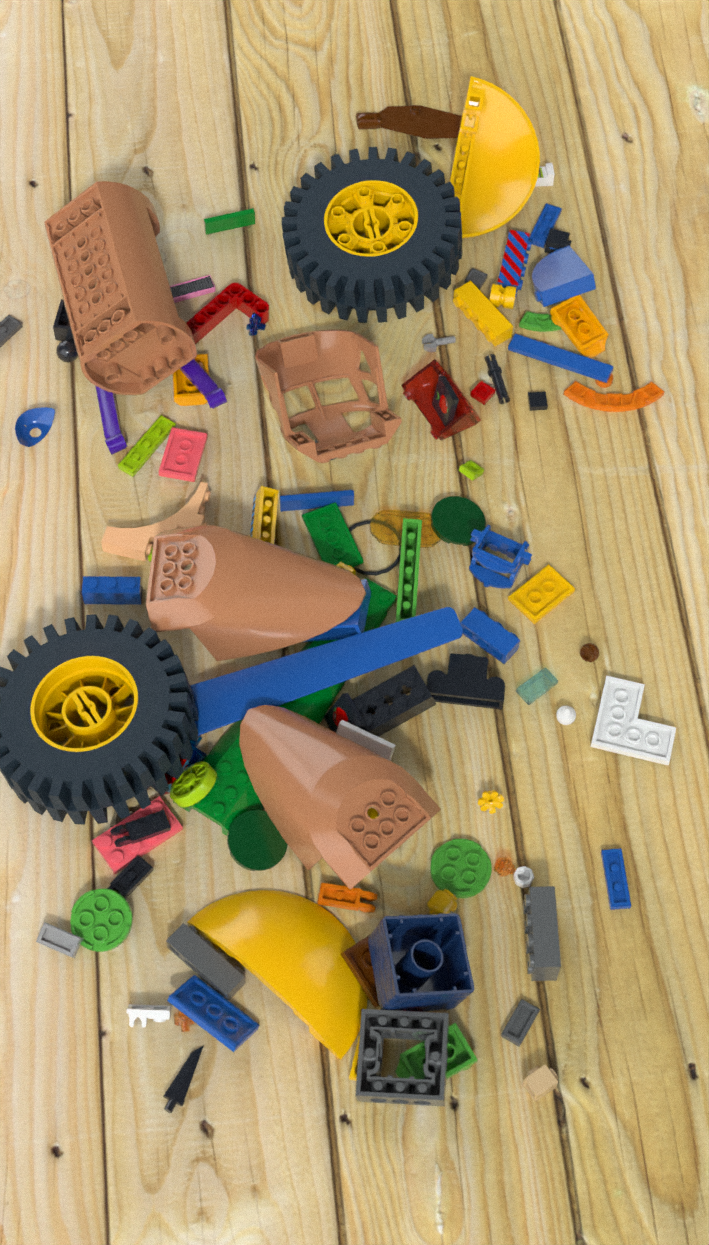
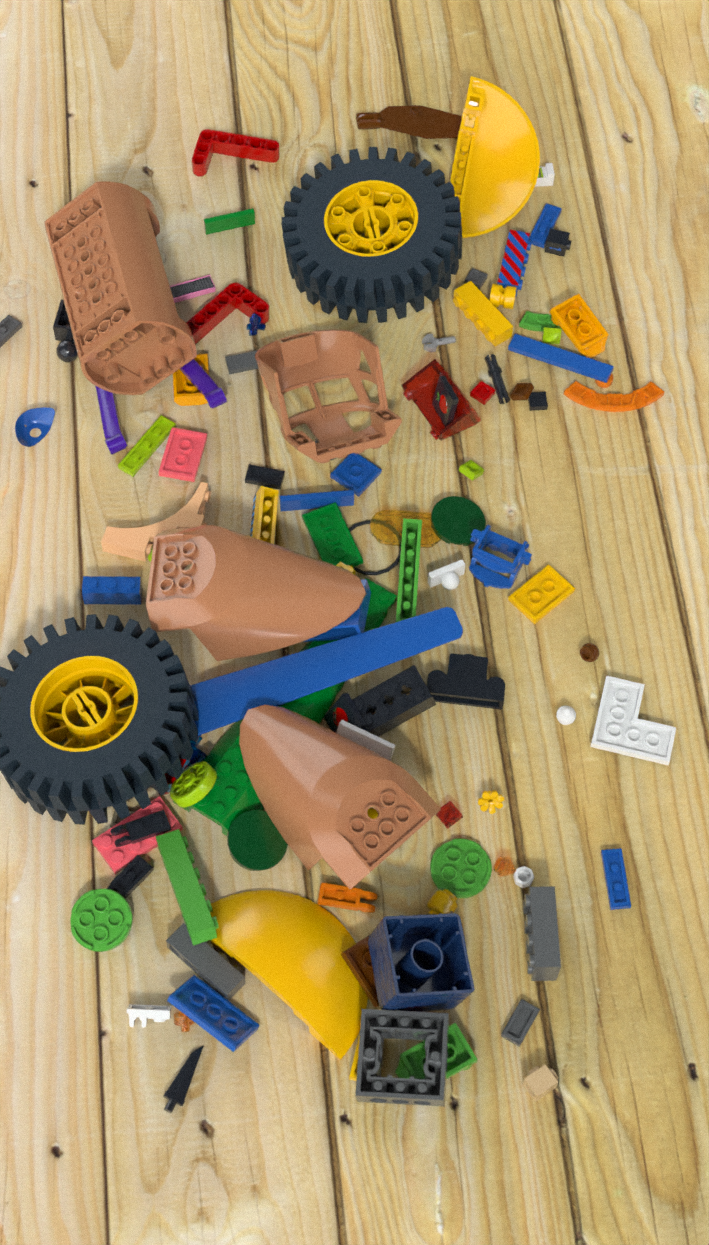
(59, 940): light grey tile -> none
(186, 887): none -> bright green brick
(232, 145): none -> red beam
(241, 362): none -> dark grey tile
(264, 477): none -> black tile
(355, 473): none -> blue tile
(447, 575): none -> white tile
(449, 814): none -> clear red tile
(490, 635): blue brick -> none
(522, 391): none -> reddish brown tile
(537, 686): clear light blue tile -> none
(551, 335): none -> lime tile
(561, 277): brick -> none

